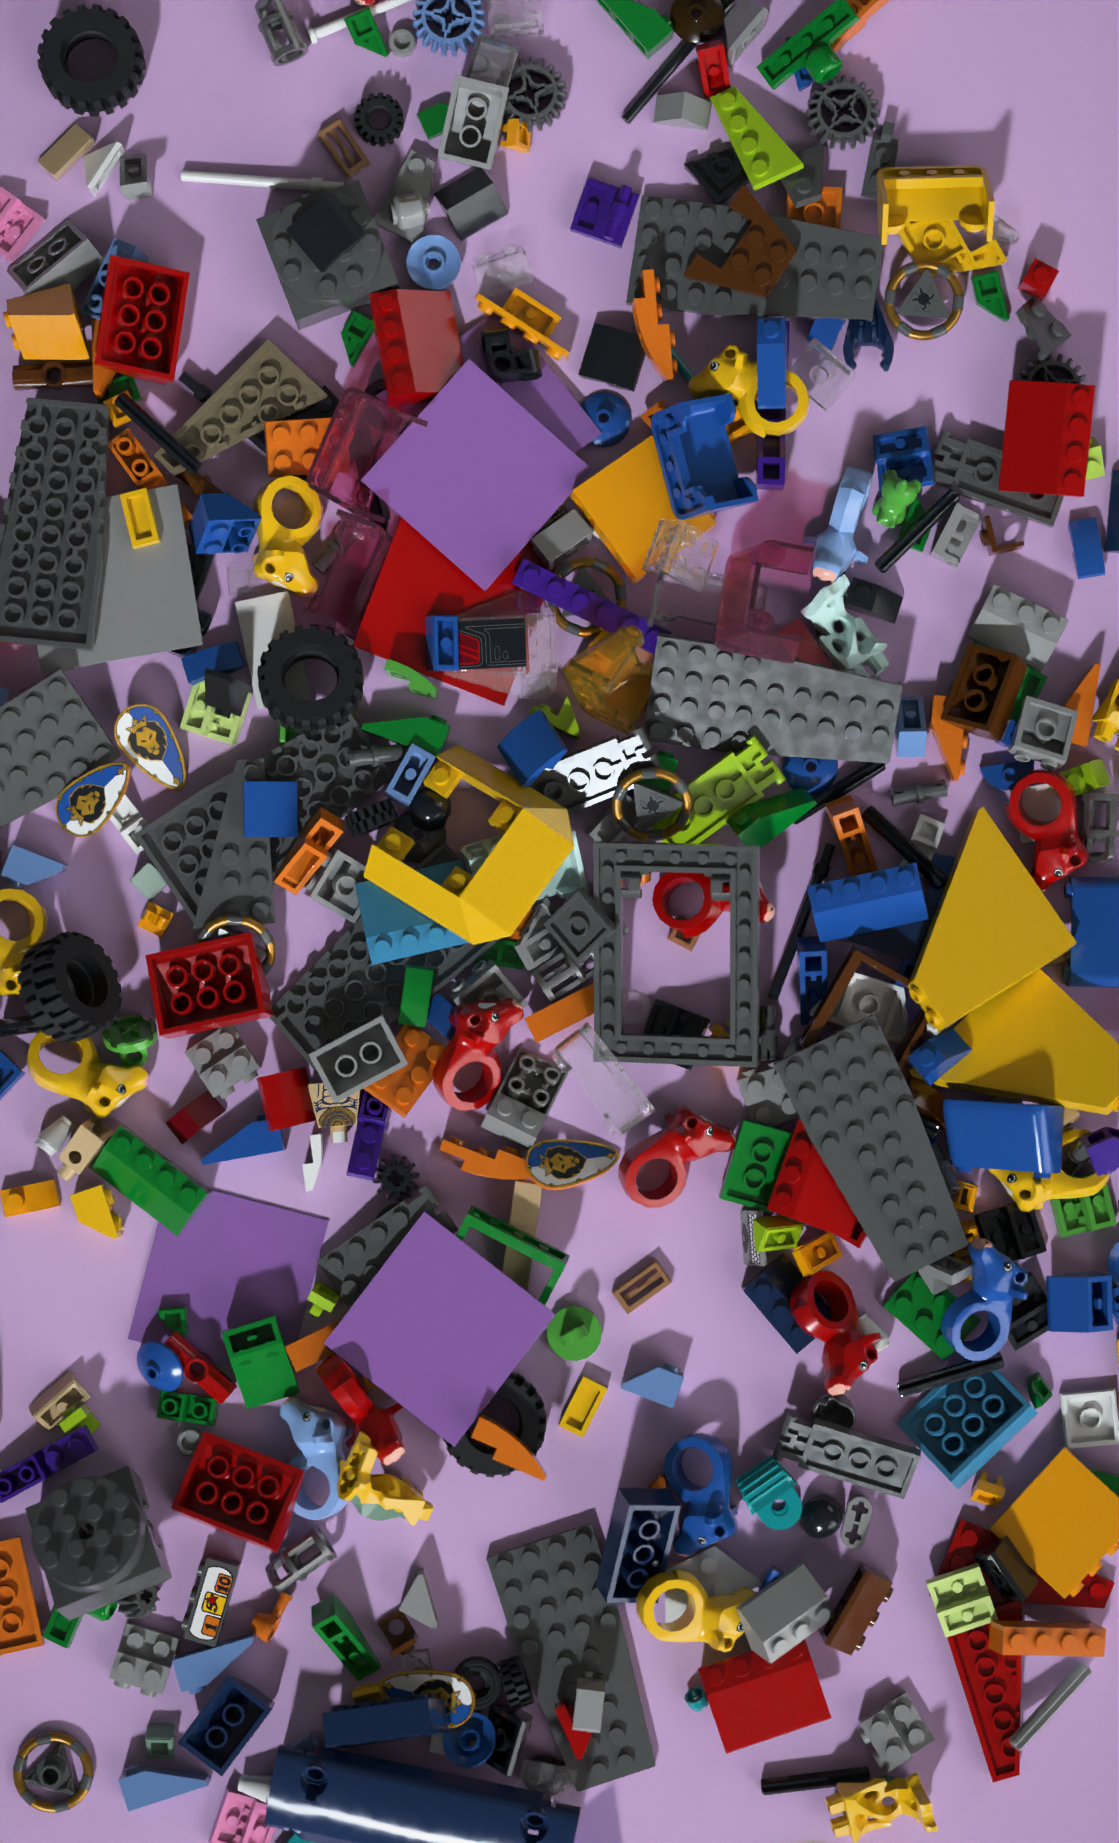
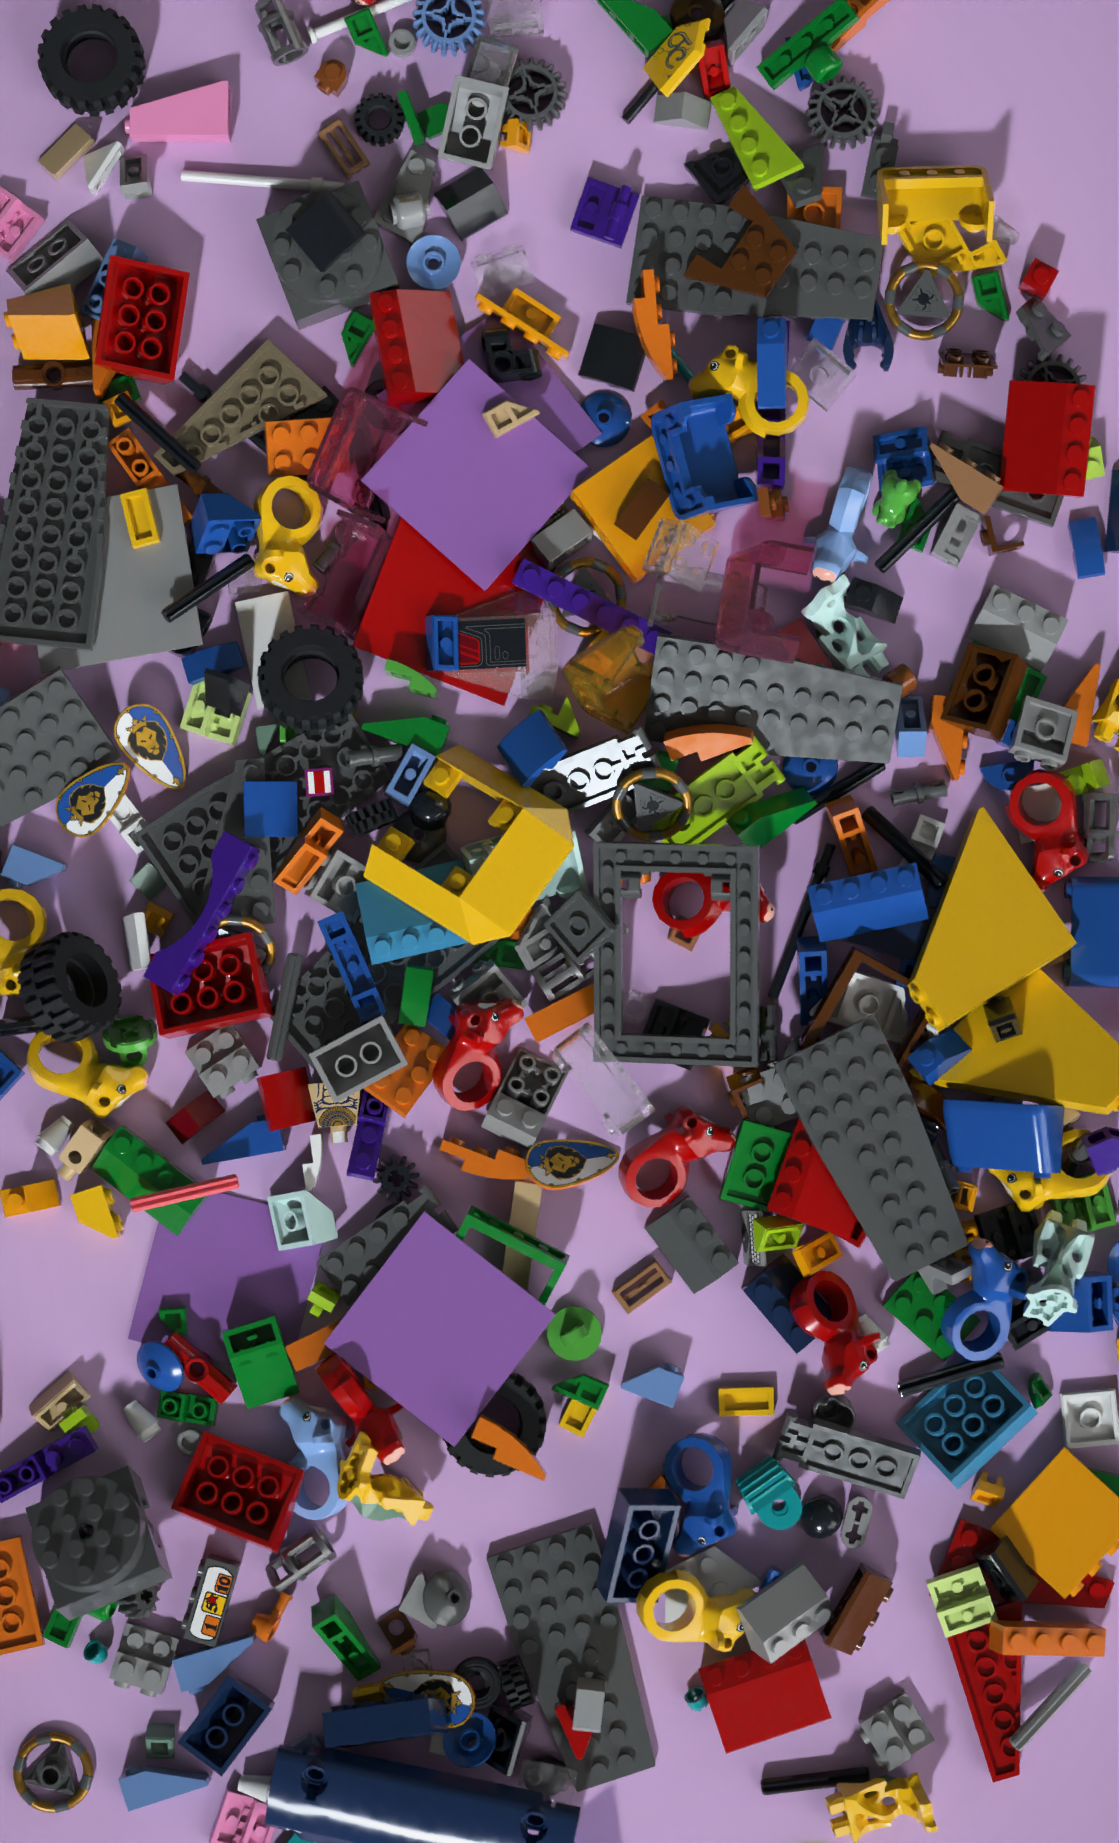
(95, 1652): none -> teal hinge
(136, 941): none -> white tile
(142, 1422): none -> white cone
(184, 117): none -> bright pink slope
(184, 1193): none -> coral axle
(207, 588): none -> black axle
(230, 864): none -> dark purple arch
(265, 737): none -> sand green slope
(284, 1007): none -> dark grey axle
(300, 1220): none -> light aqua slope
(319, 782): none -> tile
(331, 77): none -> dark orange plate
(352, 966): none -> blue slope
(411, 118): none -> green tile
(438, 1602): none -> dark grey dish
(507, 417): none -> tan tile
(583, 1389): none -> green tile
(642, 509): none -> reddish brown slope
(677, 55): none -> yellow tile
(691, 1245): none -> dark grey slope
(706, 739): none -> orange slope
(737, 1086): none -> reddish brown bracket
(746, 1401): none -> yellow tile
(772, 504): none -> dark orange slope
(902, 674): none -> dark orange plate
(970, 485): none -> medium nougat slope
(979, 360): none -> reddish brown hinge
(1002, 1018): none -> black slope
(1057, 1285): none -> light aqua hips

